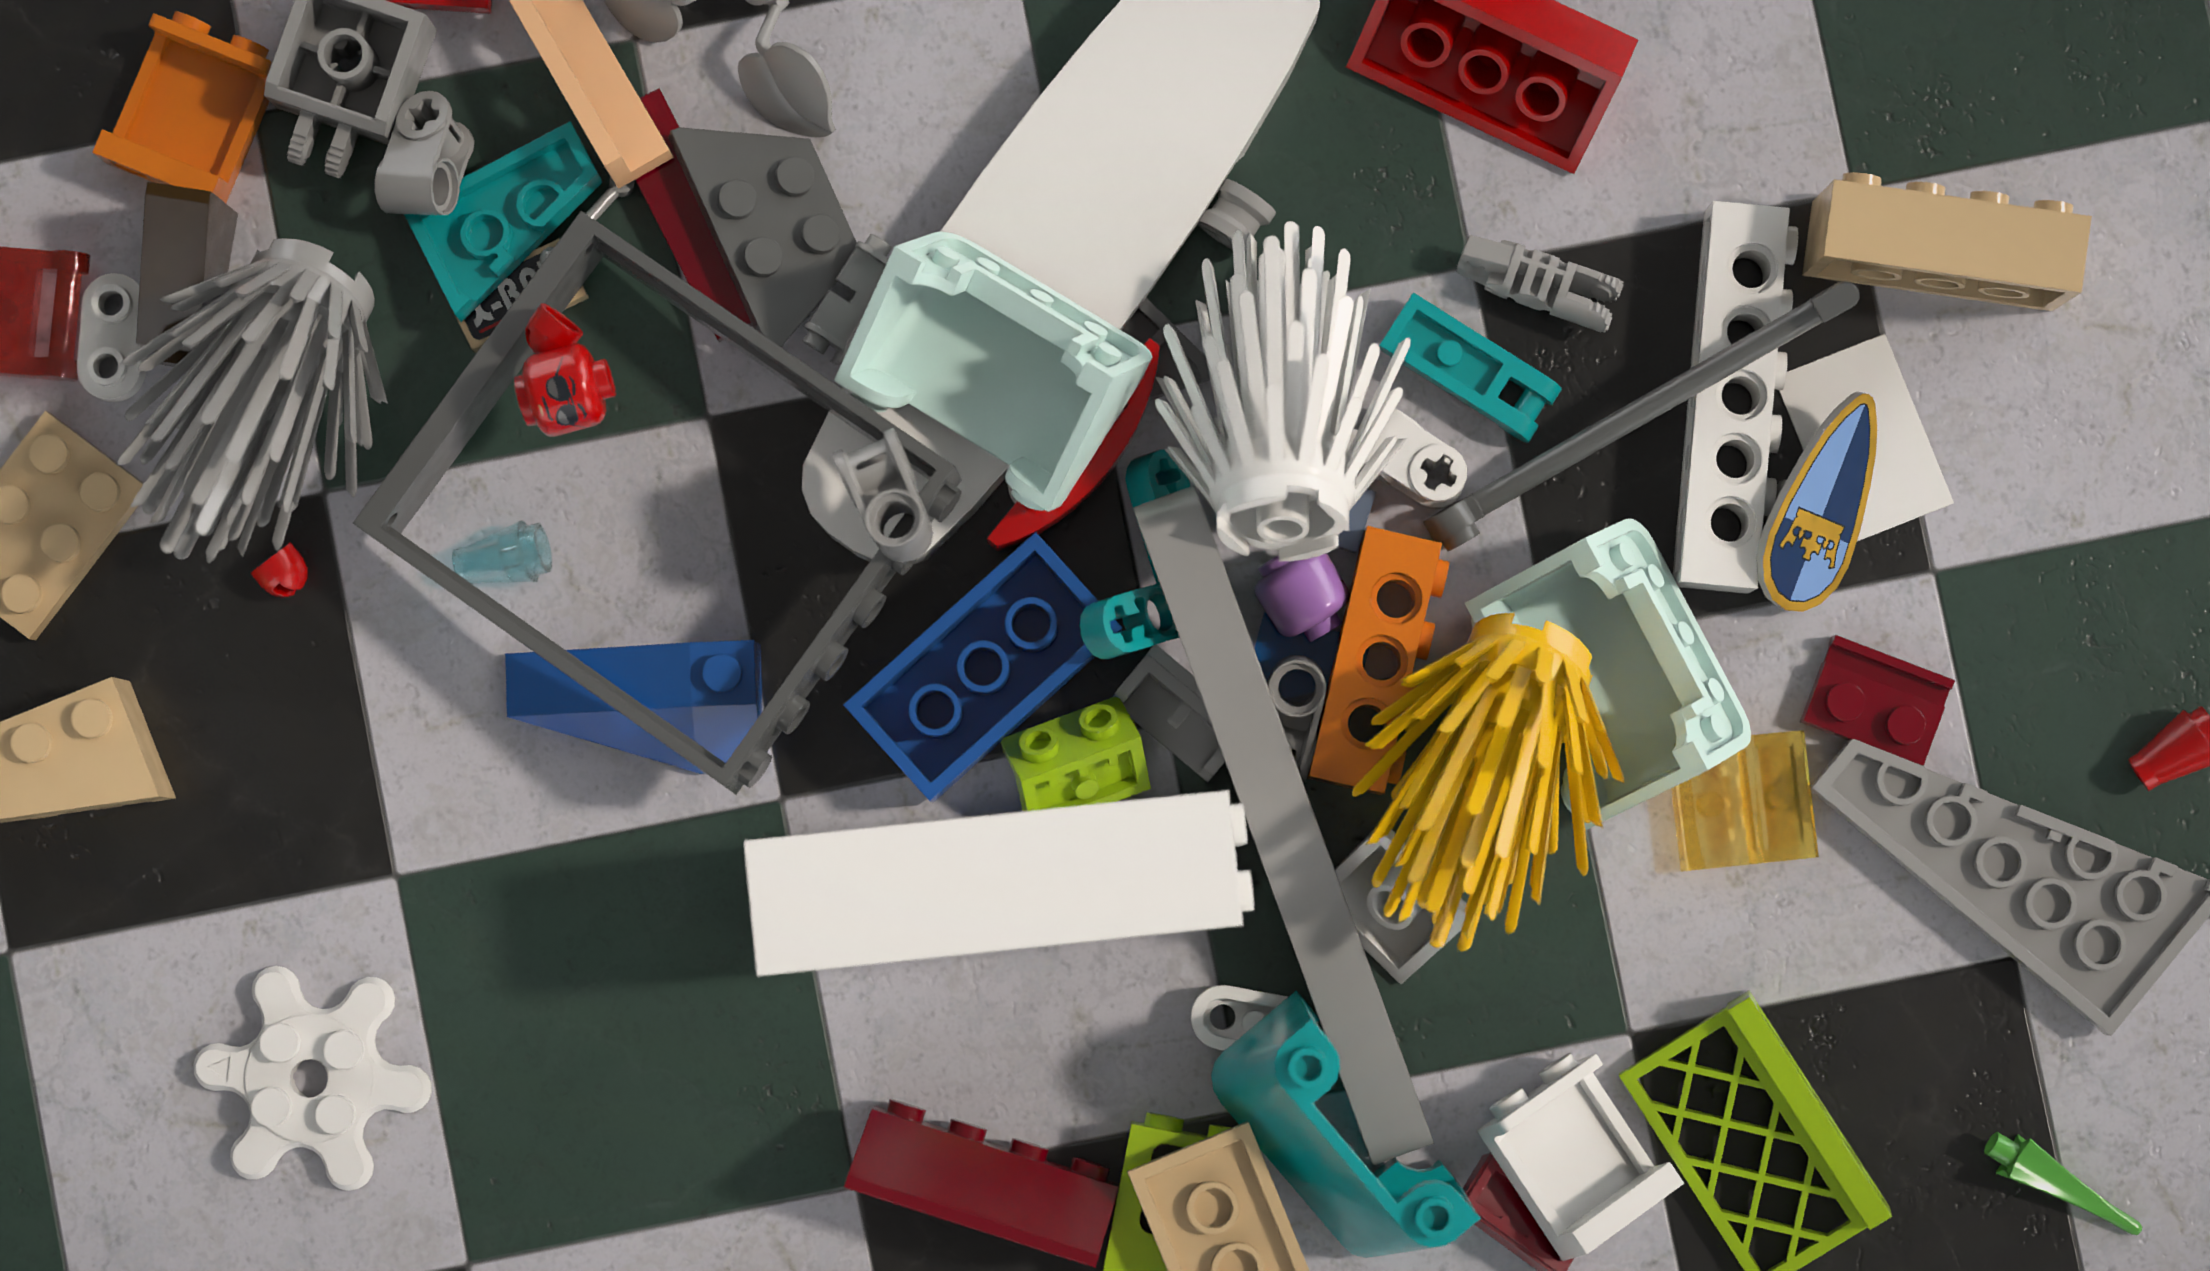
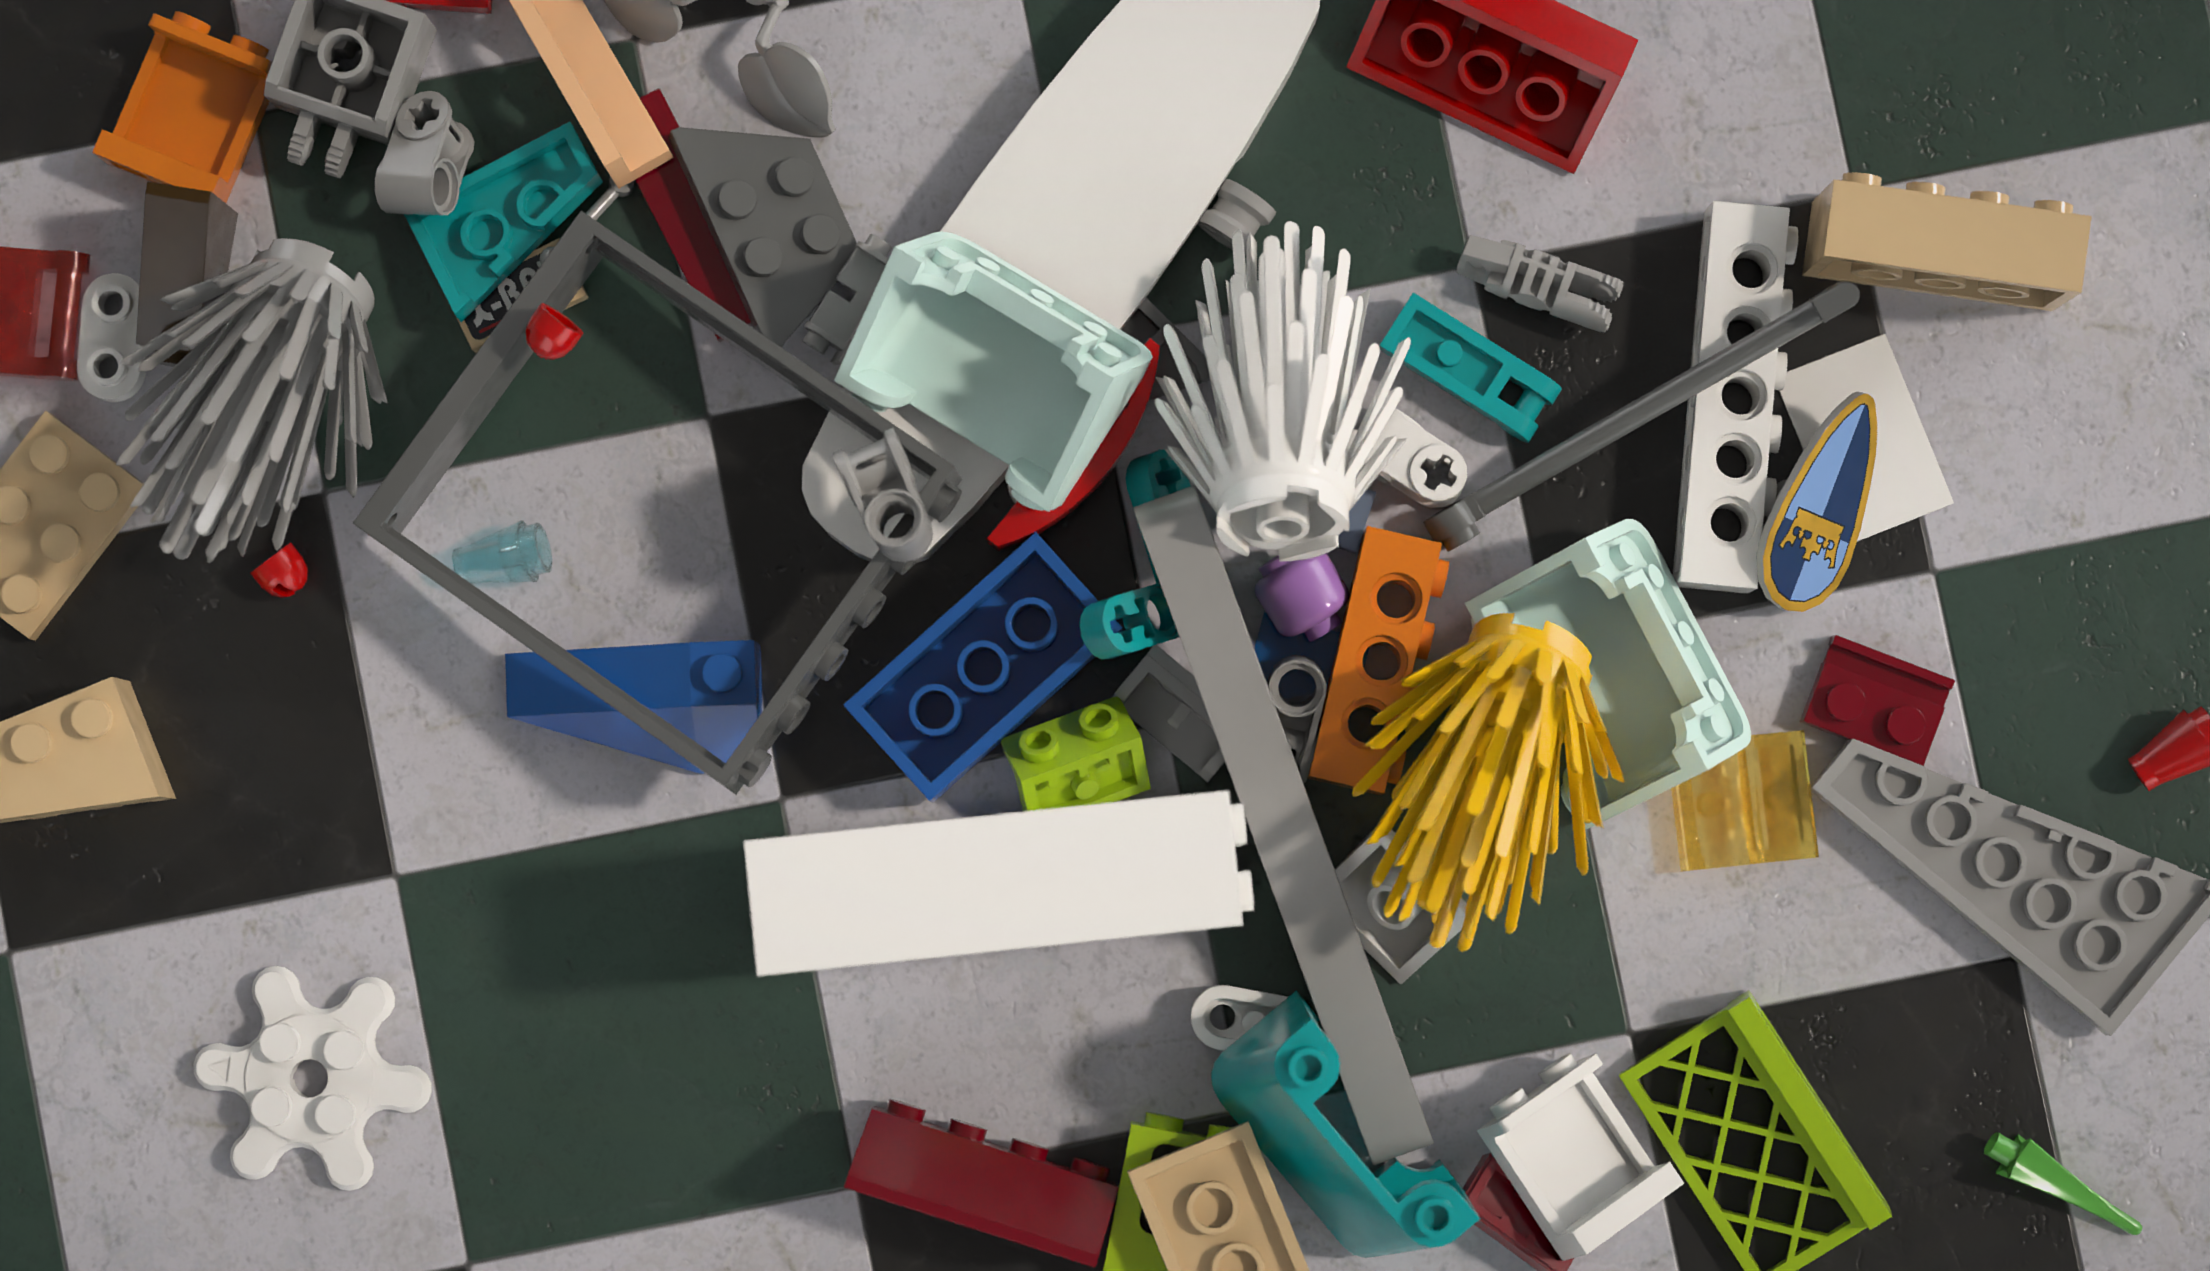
(564, 389): red head -> none

